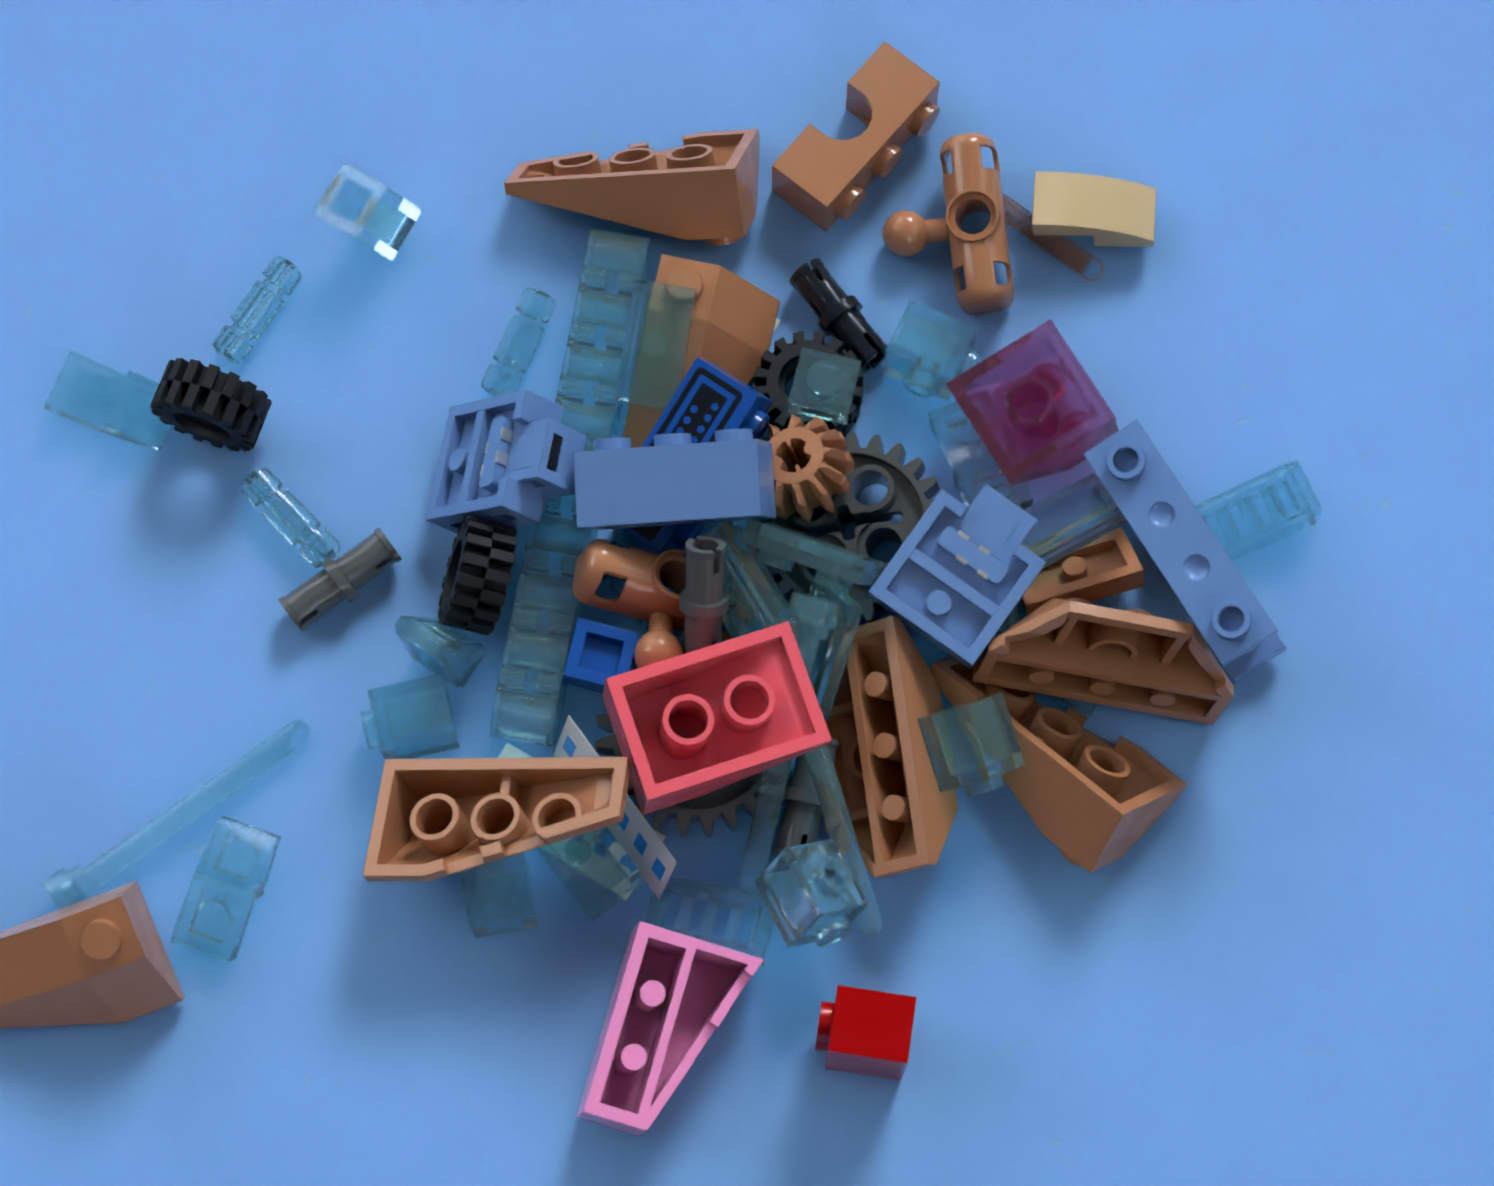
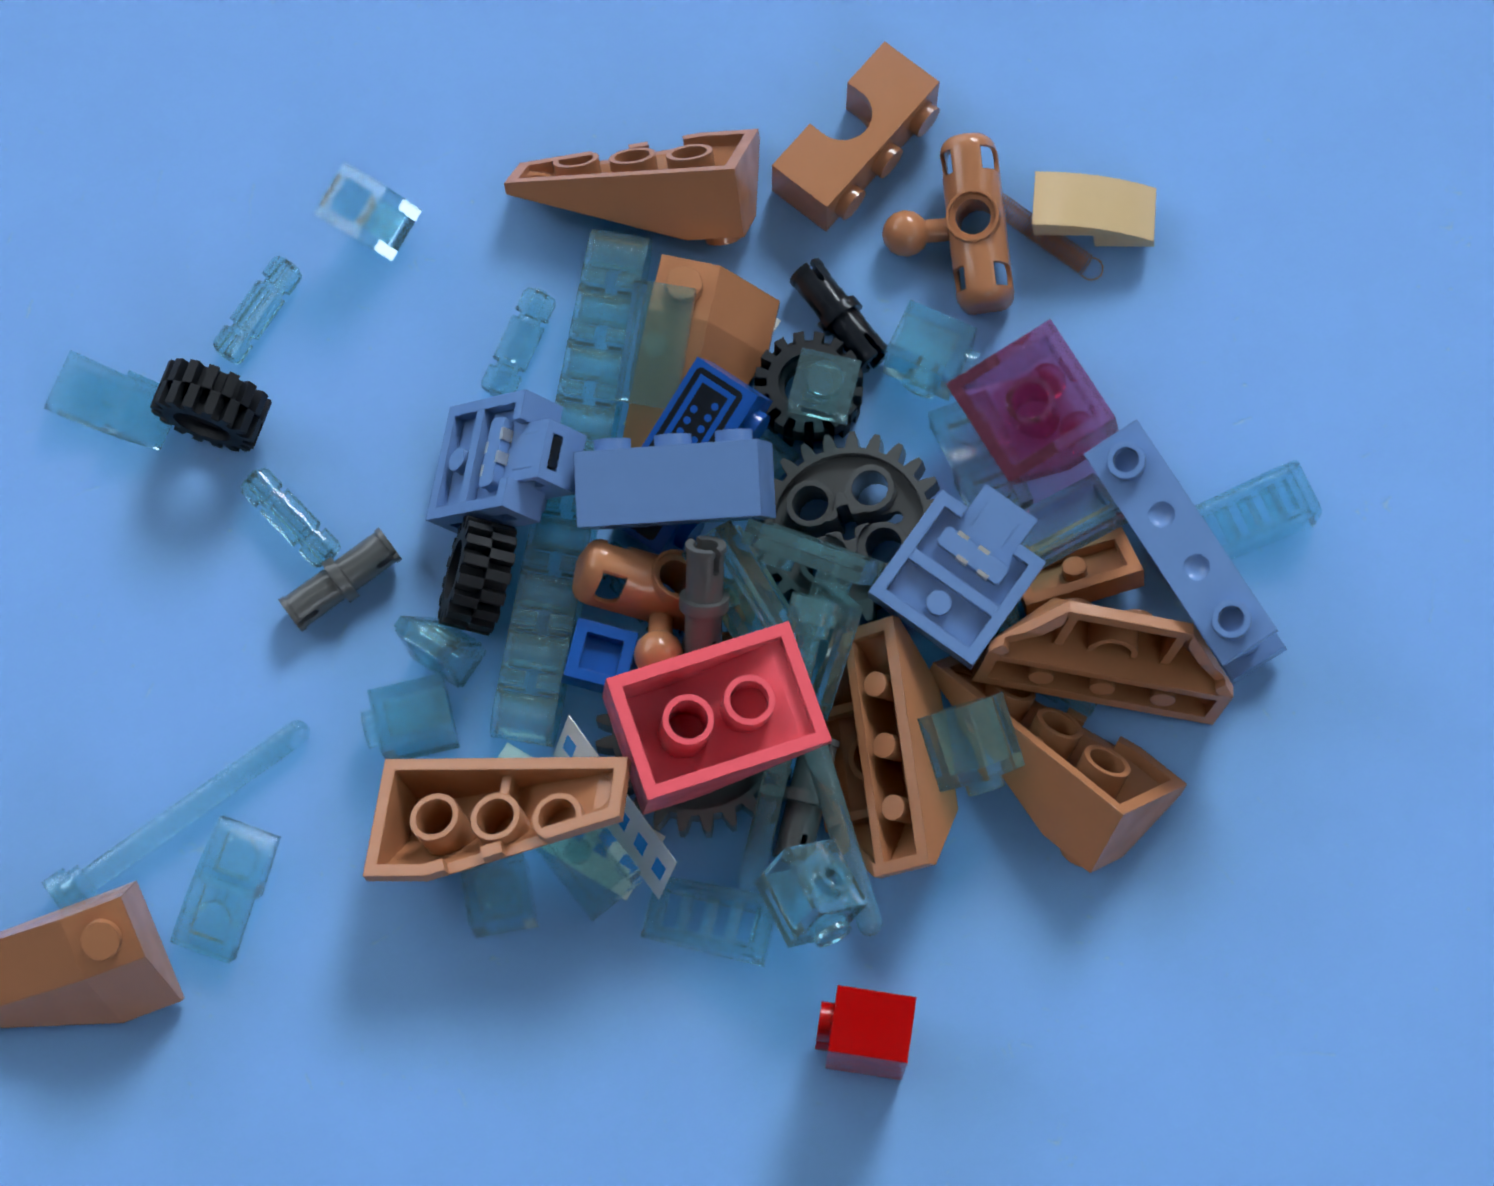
(657, 1022): bright pink wedge -> none
(825, 468): nougat gear -> none

